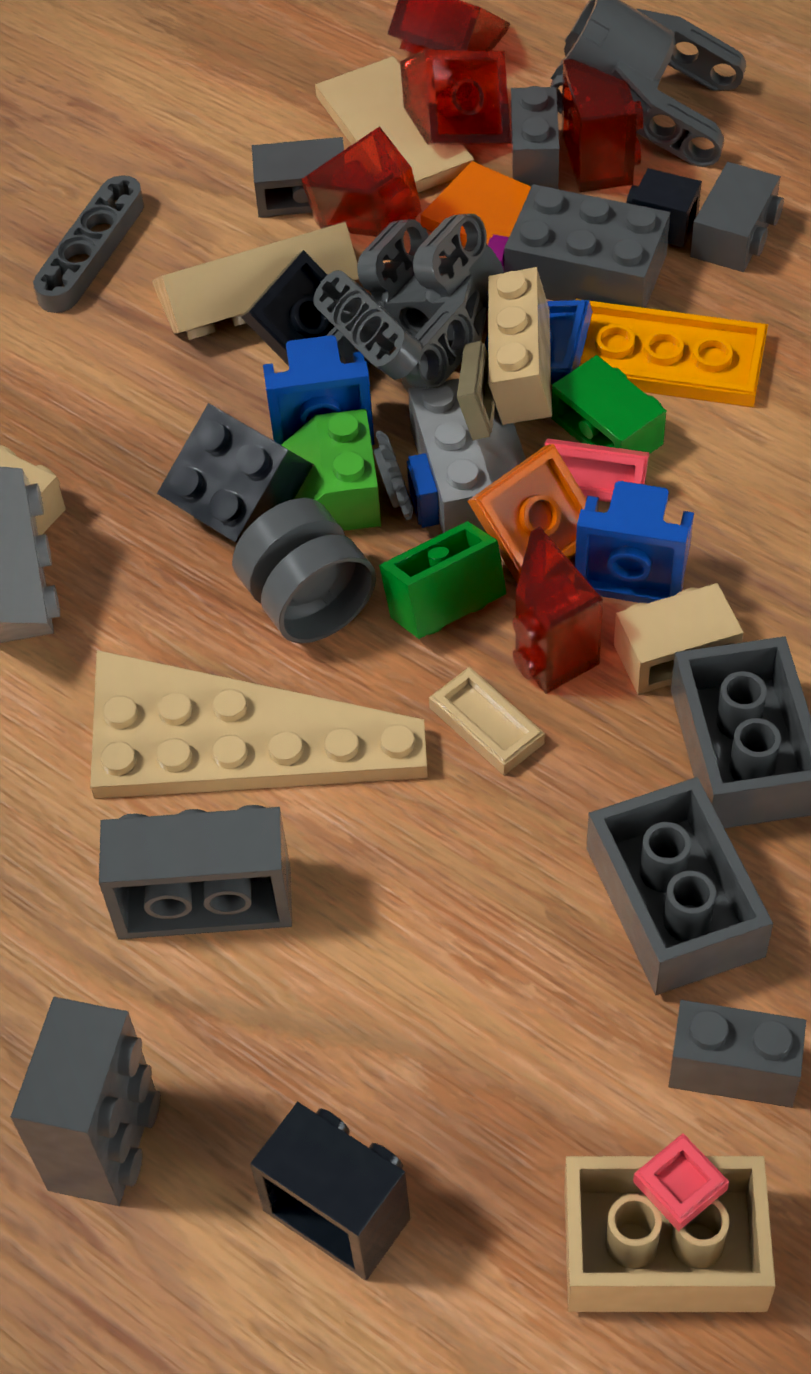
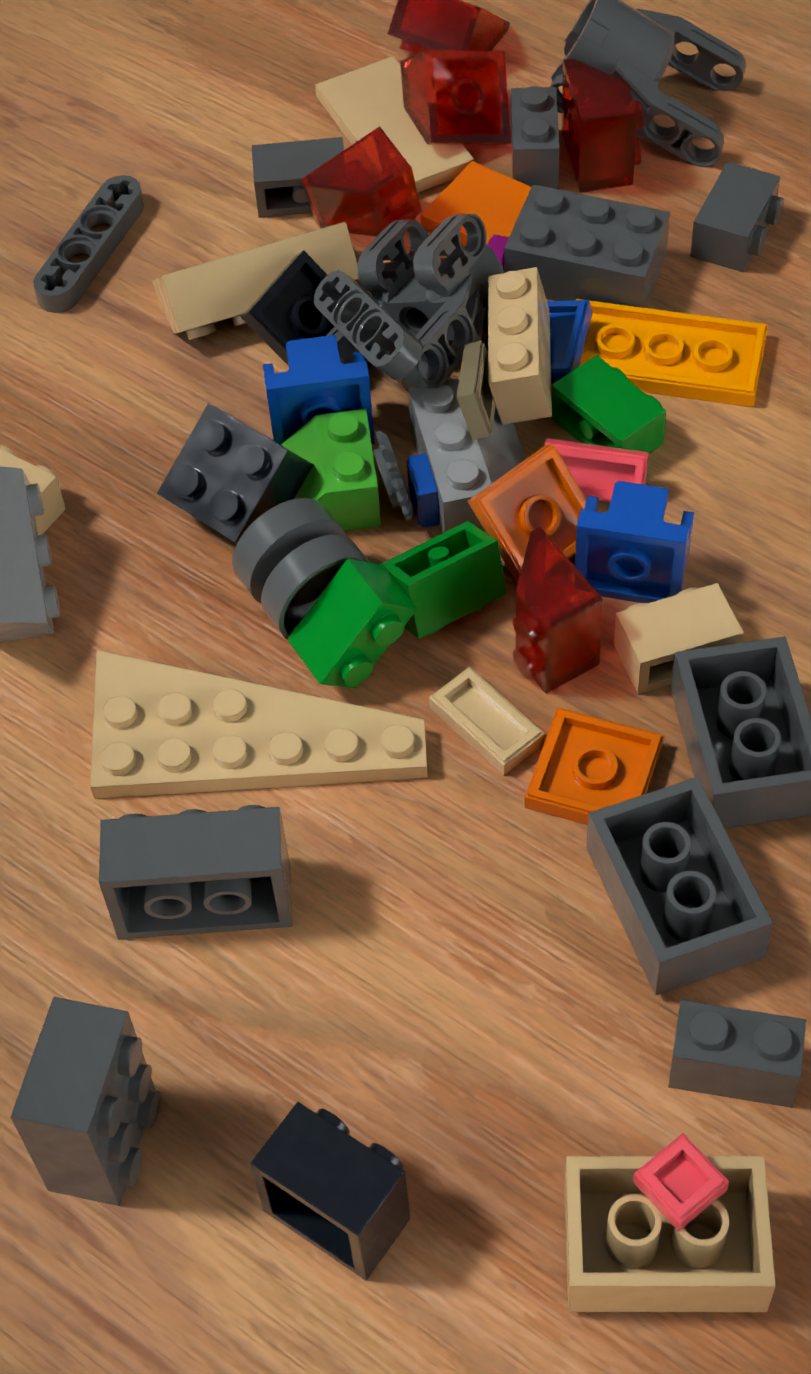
(352, 624): none -> green brick
(591, 766): none -> orange tile
(671, 194): black brick -> none

